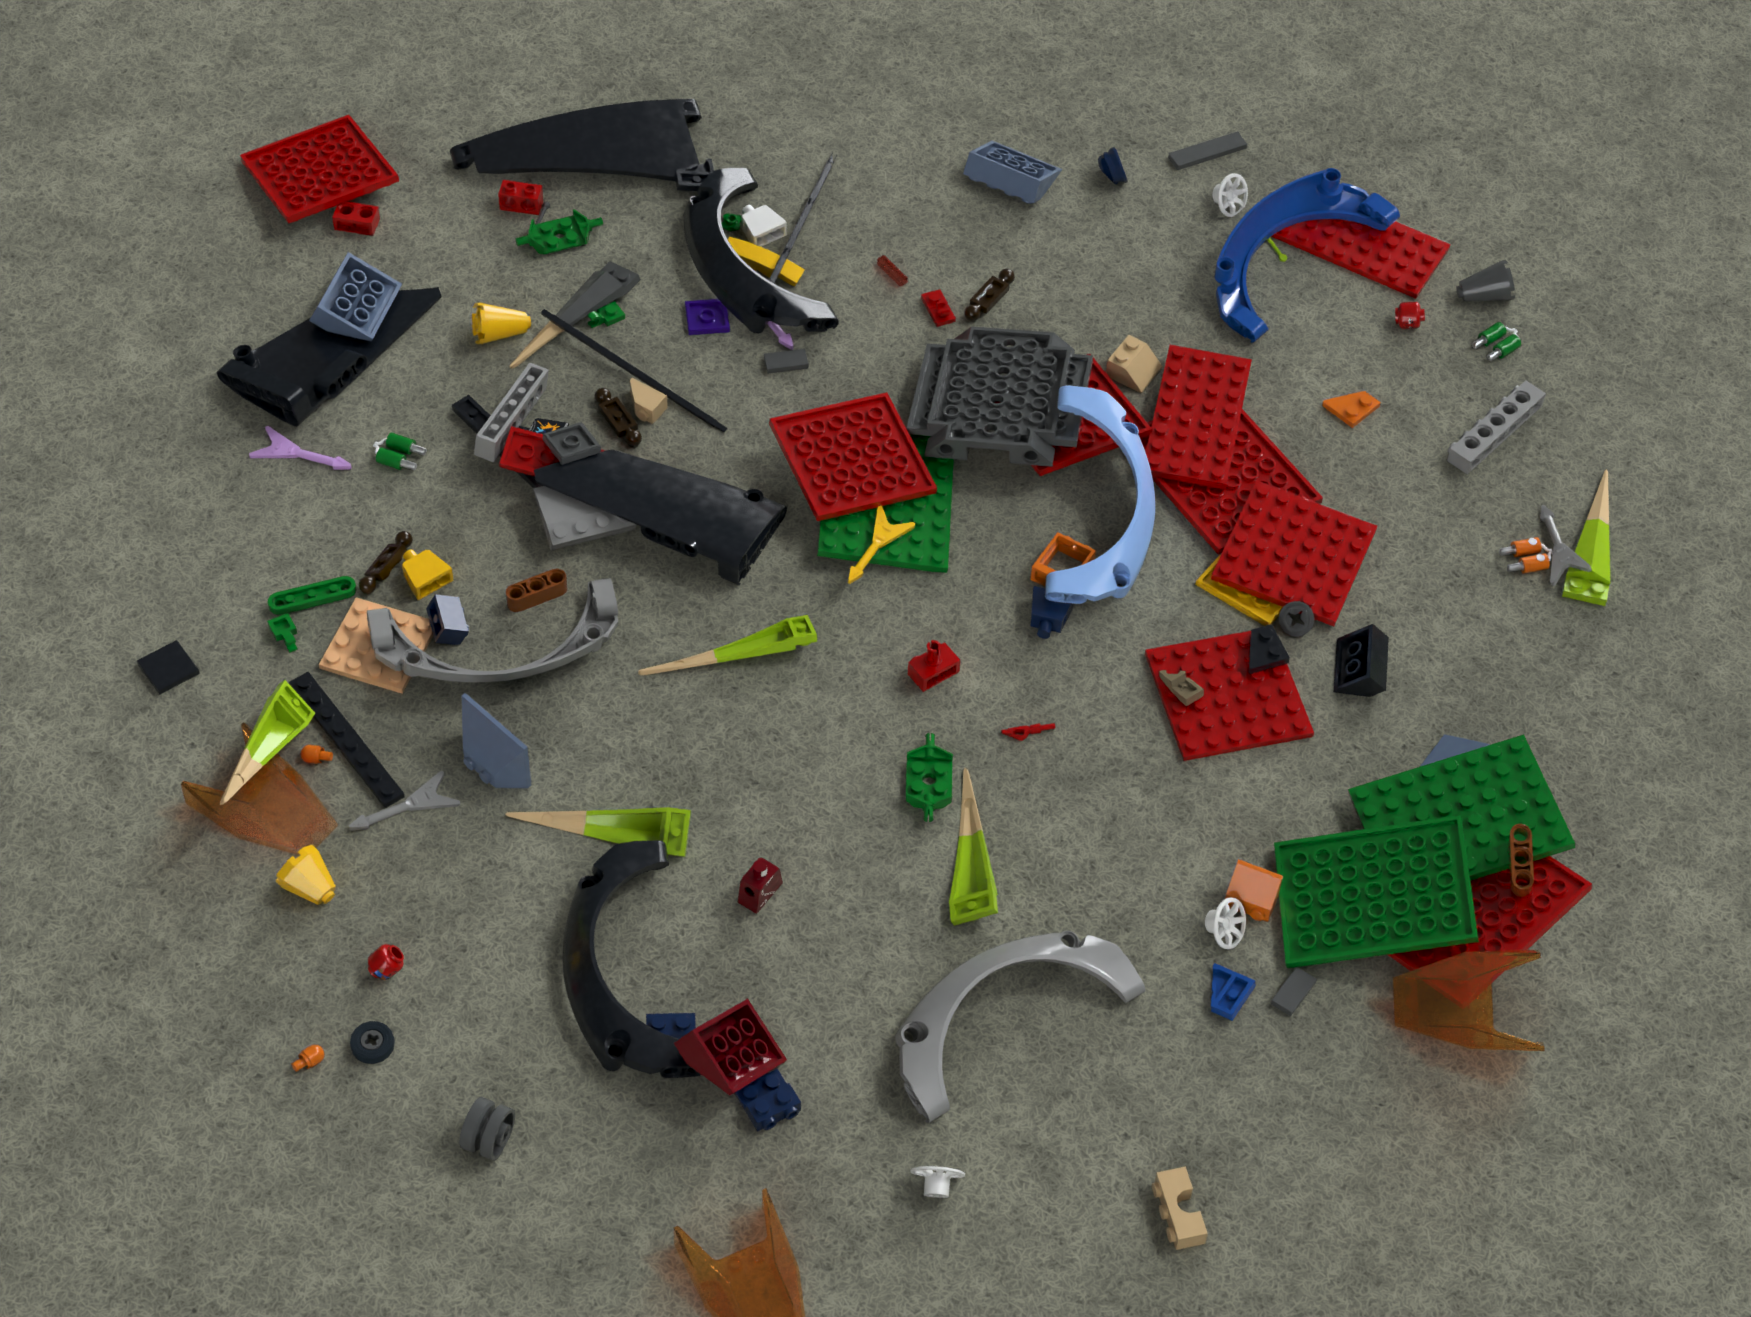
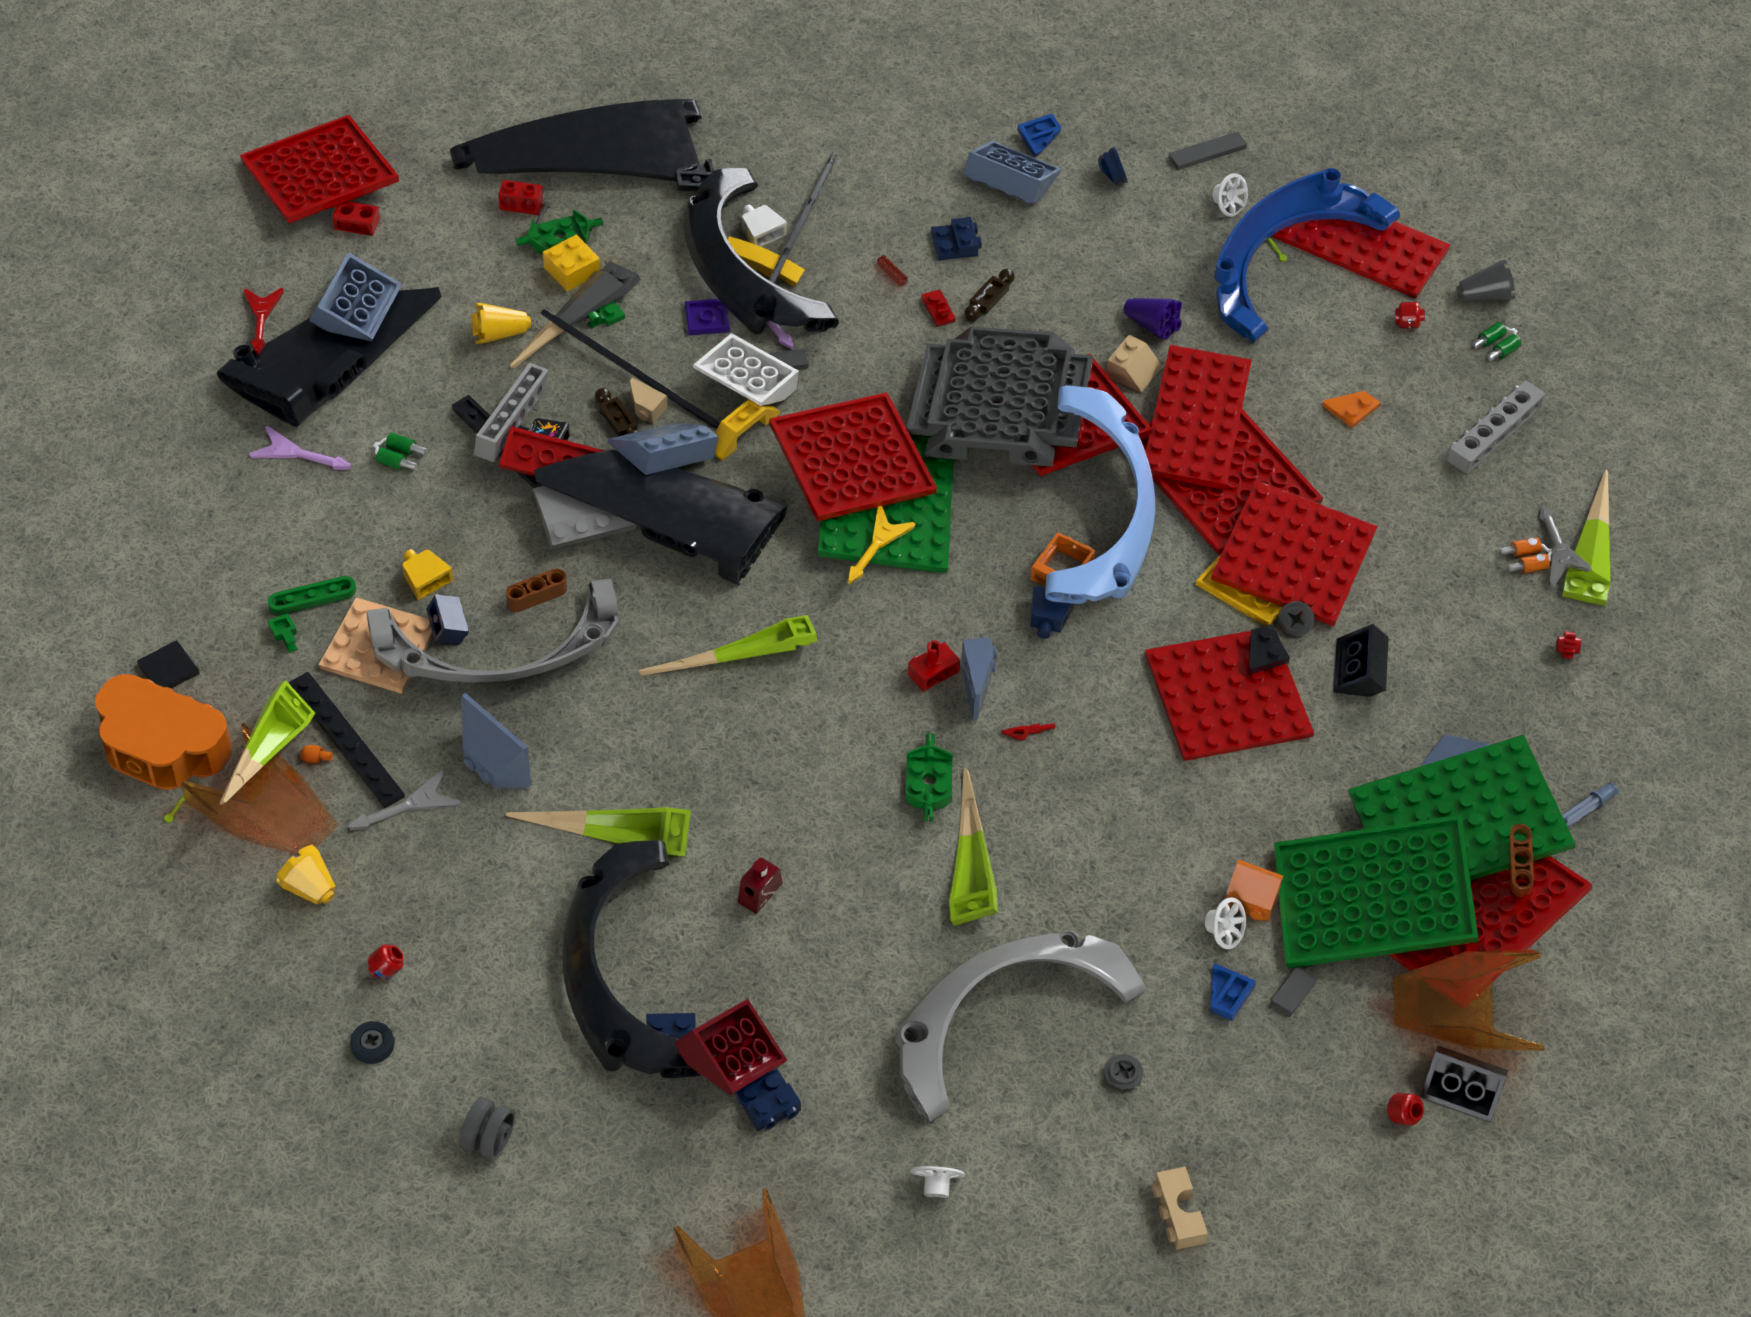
(160, 732): none -> orange brick
(170, 817): none -> lime hinge
(261, 309): none -> red piece
(310, 1056): orange cylinder -> none
(385, 562): dark brown plate -> none
(571, 262): none -> yellow brick
(571, 443): dark grey plate -> none
(666, 446): none -> sand blue slope
(731, 222): green plate -> none
(738, 423): none -> yellow slope
(749, 371): none -> white slope
(956, 239): none -> dark blue plate
(977, 670): none -> sand blue slope
(1039, 133): none -> blue wing
(1127, 1063): none -> dark grey gear
(1156, 315): none -> dark purple cone
(1183, 688): dark tan slope -> none
(1405, 1108): none -> red head
(1464, 1083): none -> black slope
(1568, 645): none -> red gear
(1595, 800): none -> sand blue axle

